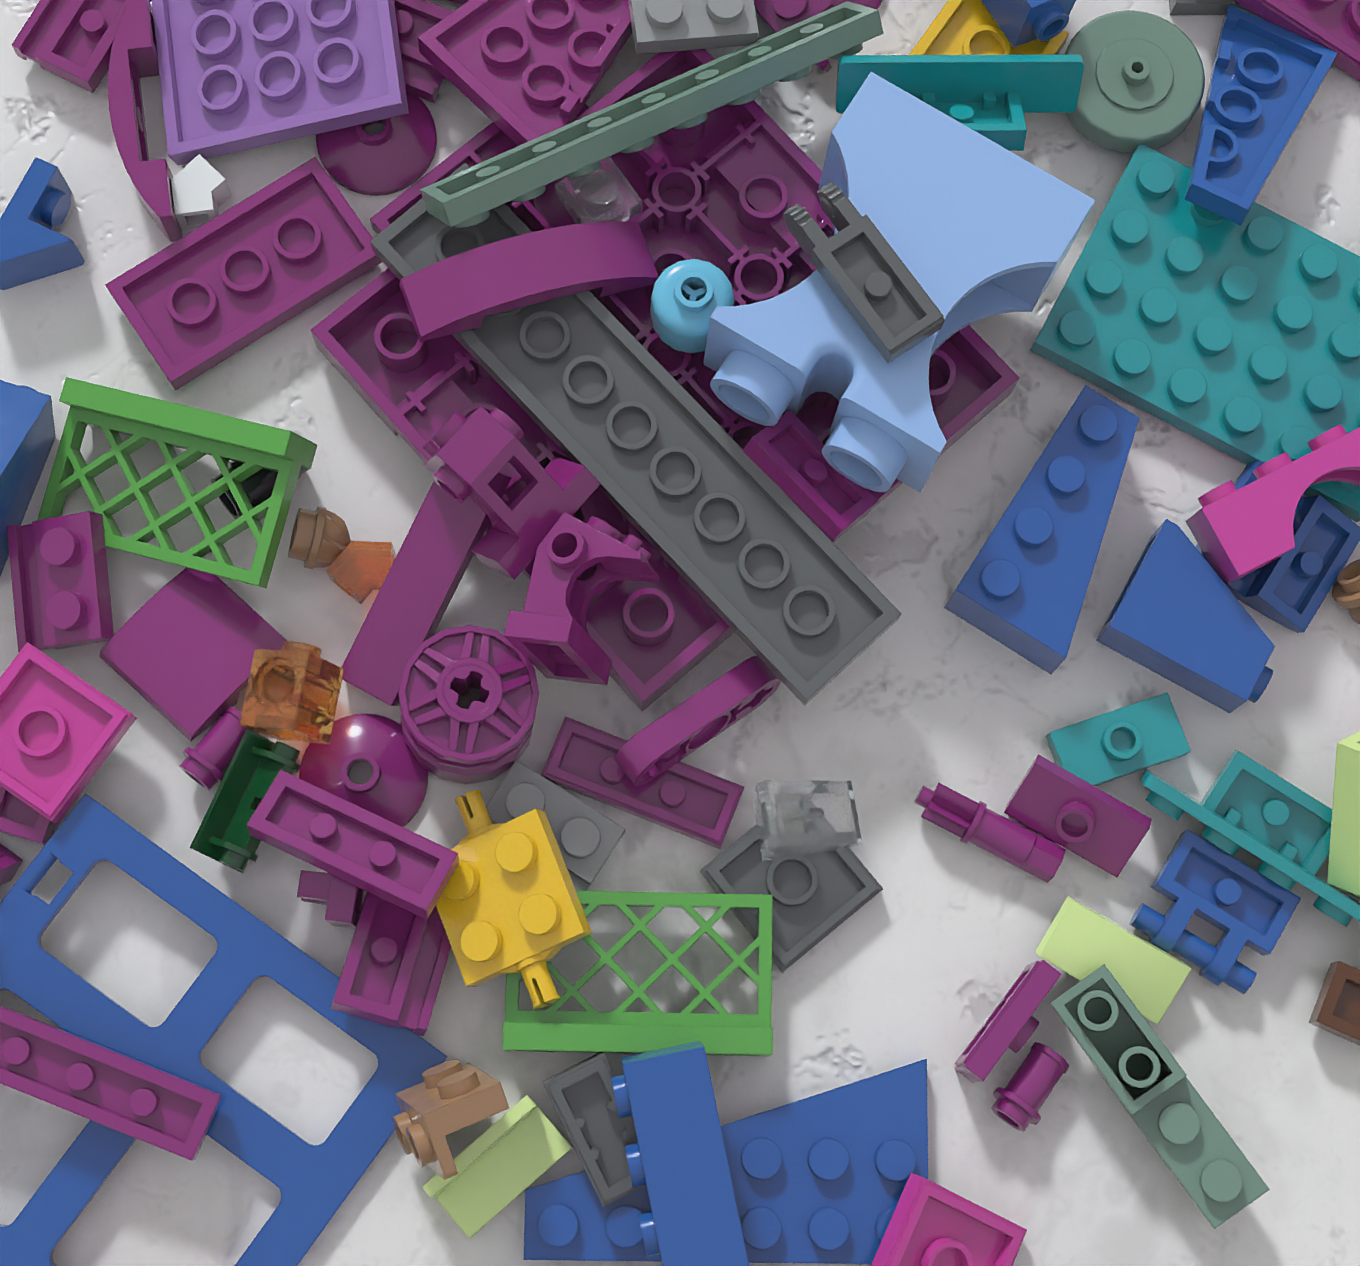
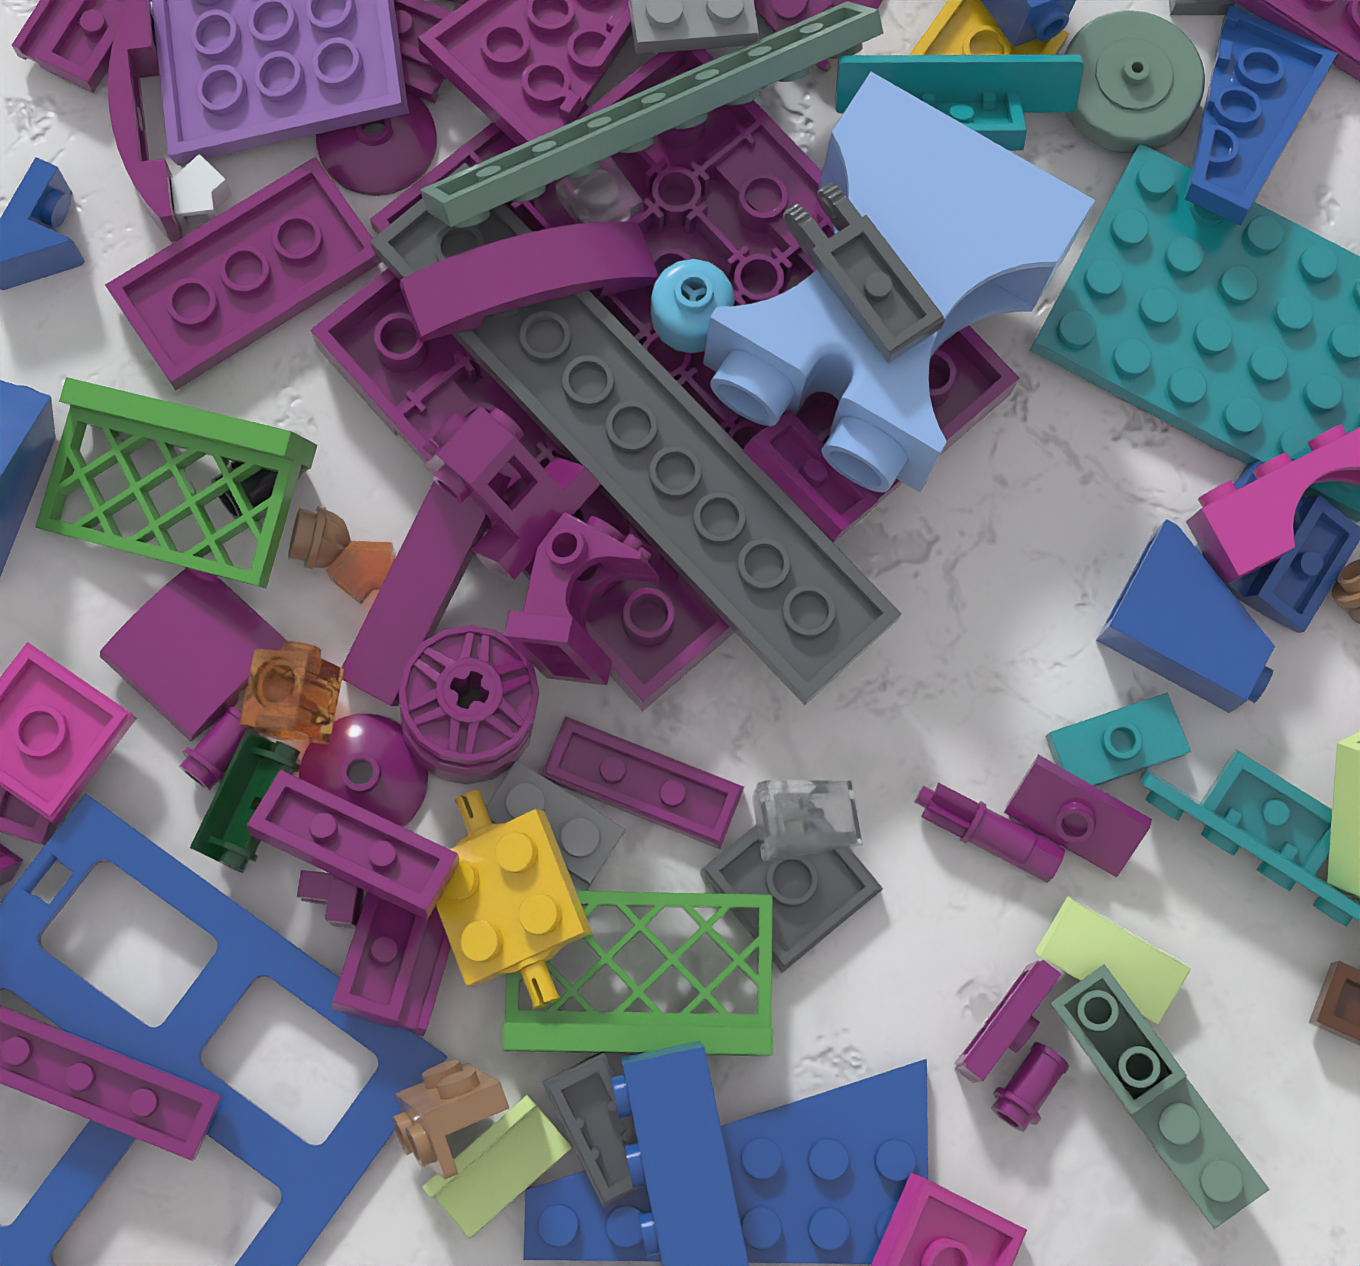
(60, 582): magenta plate -> none
(696, 721): magenta beam -> none
(1044, 548): blue wedge -> none
(1226, 895): blue plate -> none

